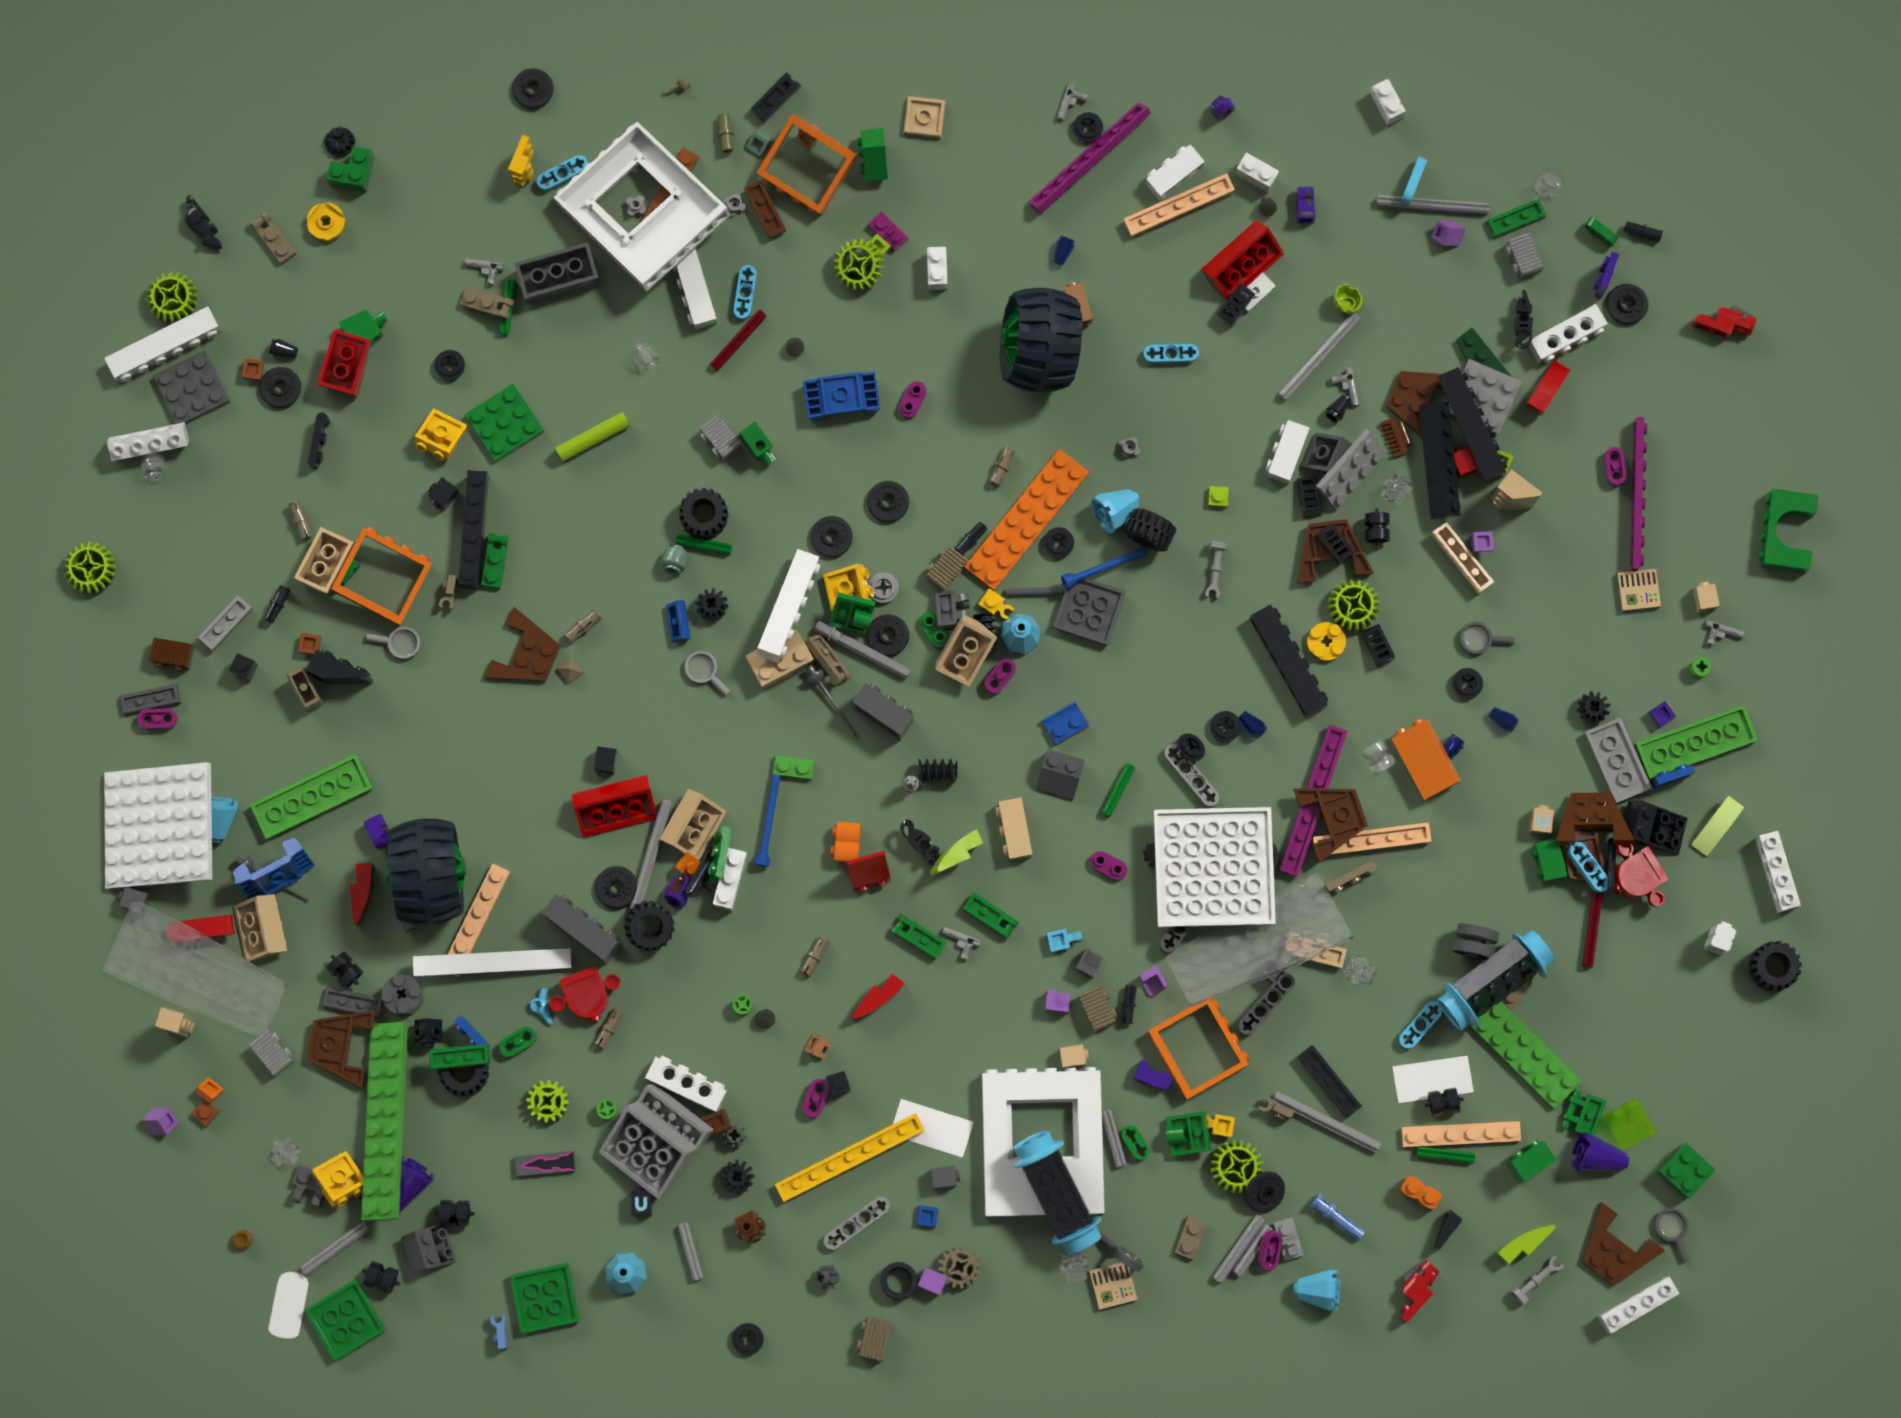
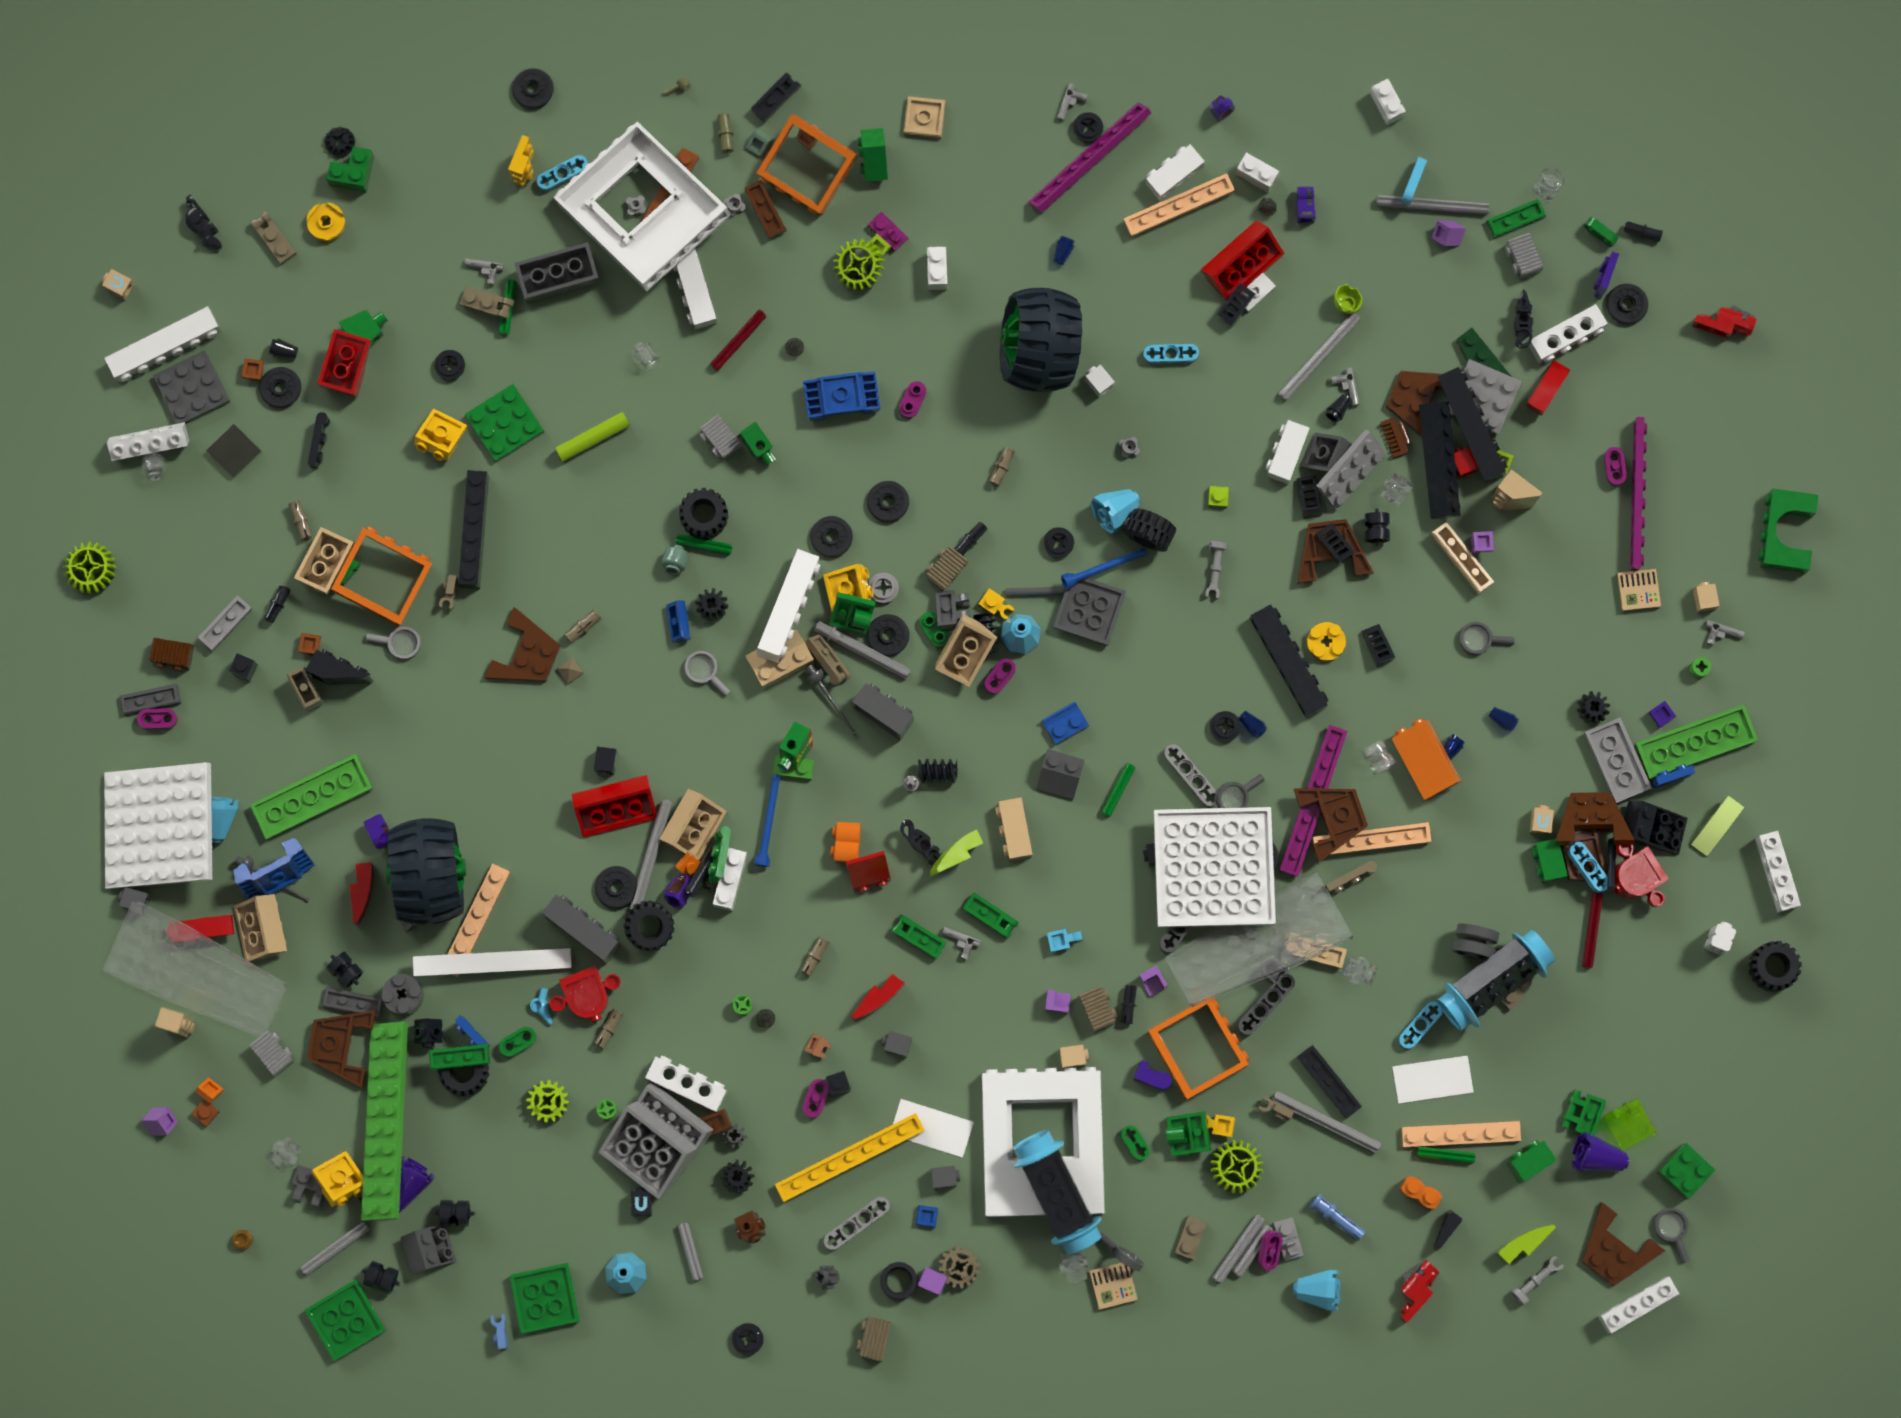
(117, 284): none -> tan brick
(175, 291): lime gear -> none
(233, 450): none -> clear smoke tile
(288, 1305): white sticker -> none
(442, 493): black brick -> none
(495, 561): green plate -> none
(545, 1163): tile -> none
(737, 305): medium azure beam -> none
(795, 746): none -> green torso
(897, 1044): none -> dark grey brick
(1026, 520): orange plate -> none
(1077, 291): medium nougat brick -> none
(1089, 963): dark grey panel -> none
(1099, 380): none -> white brick
(1108, 866): magenta plate -> none
(1113, 1138): light grey axle -> none
(1193, 743): black gear -> none
(1235, 794): none -> piece
(1257, 1184): black wheel -> none
(1361, 608): lime gear -> none
(1448, 1101): black wheel -> none
(1476, 684): black gear -> none
(1526, 1054): bright green plate -> none

